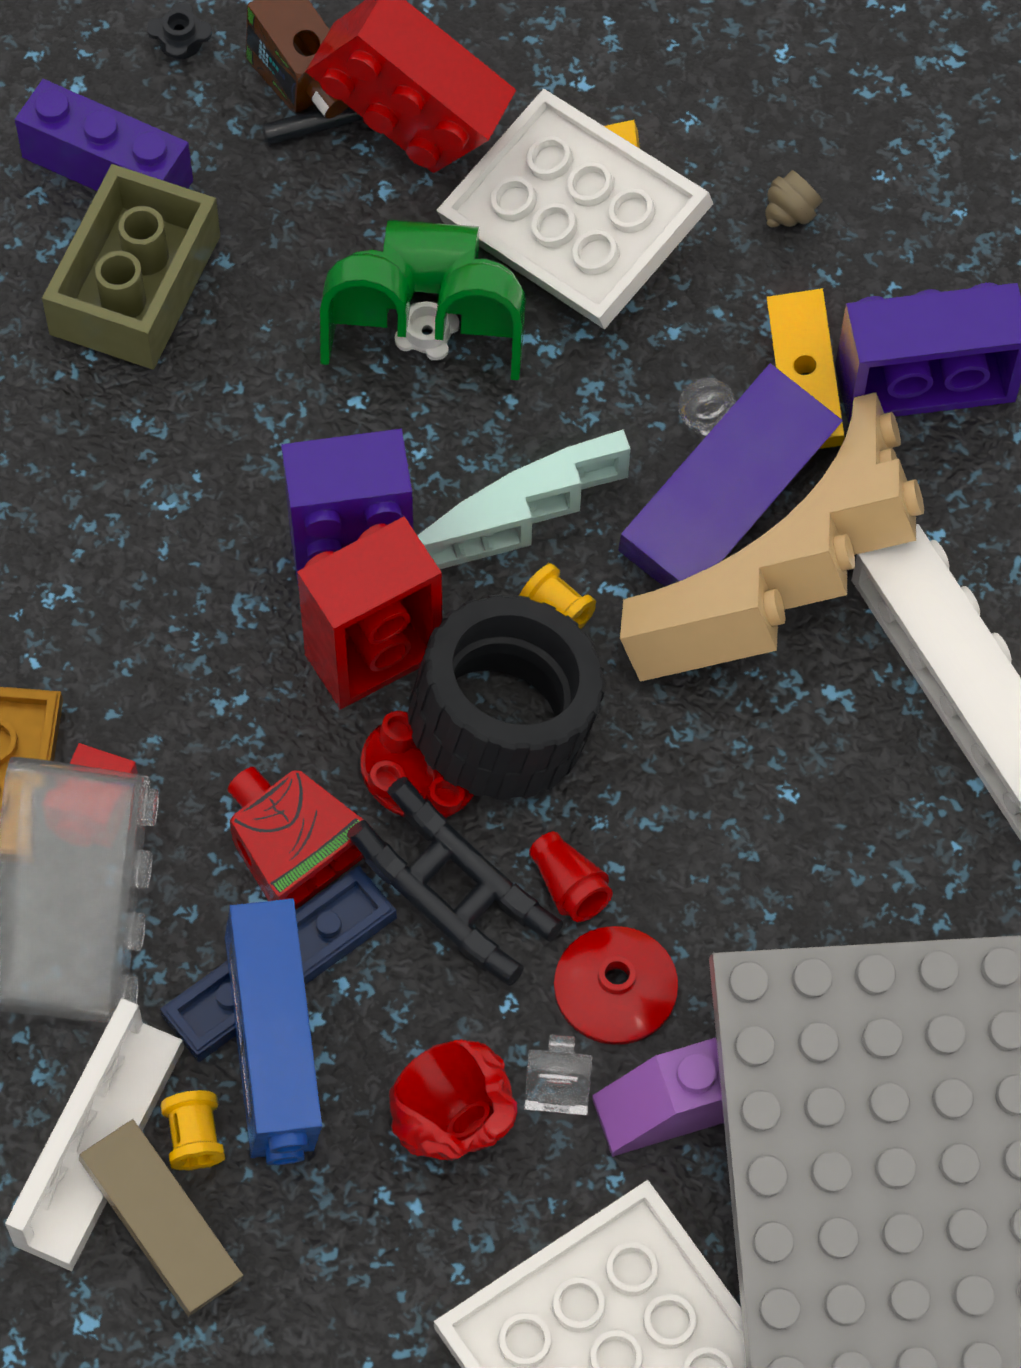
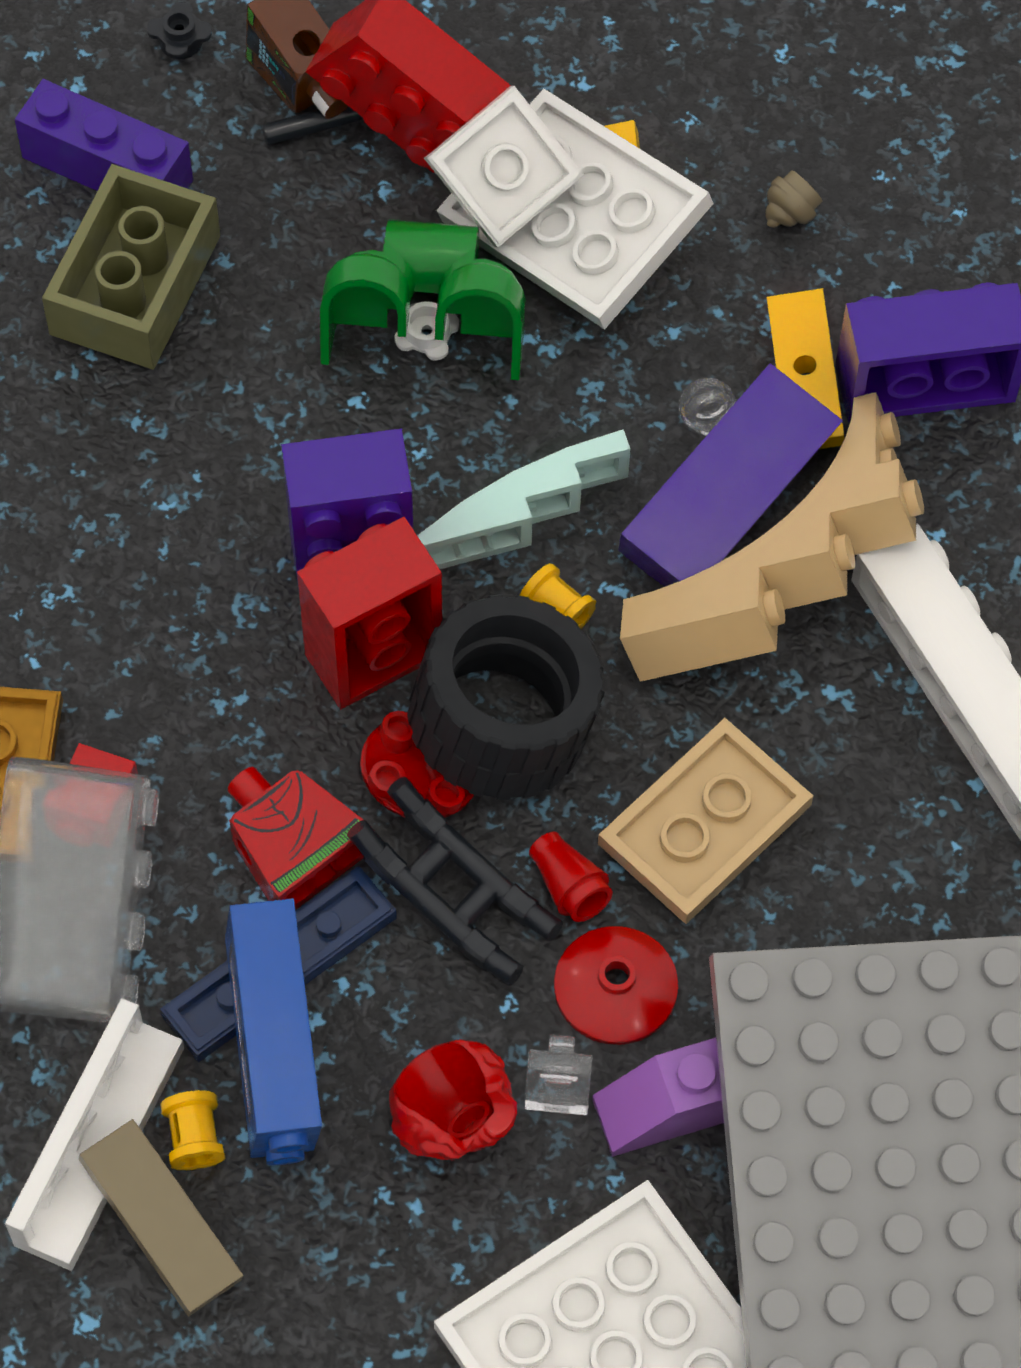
(504, 166): none -> white tile
(705, 820): none -> tan plate

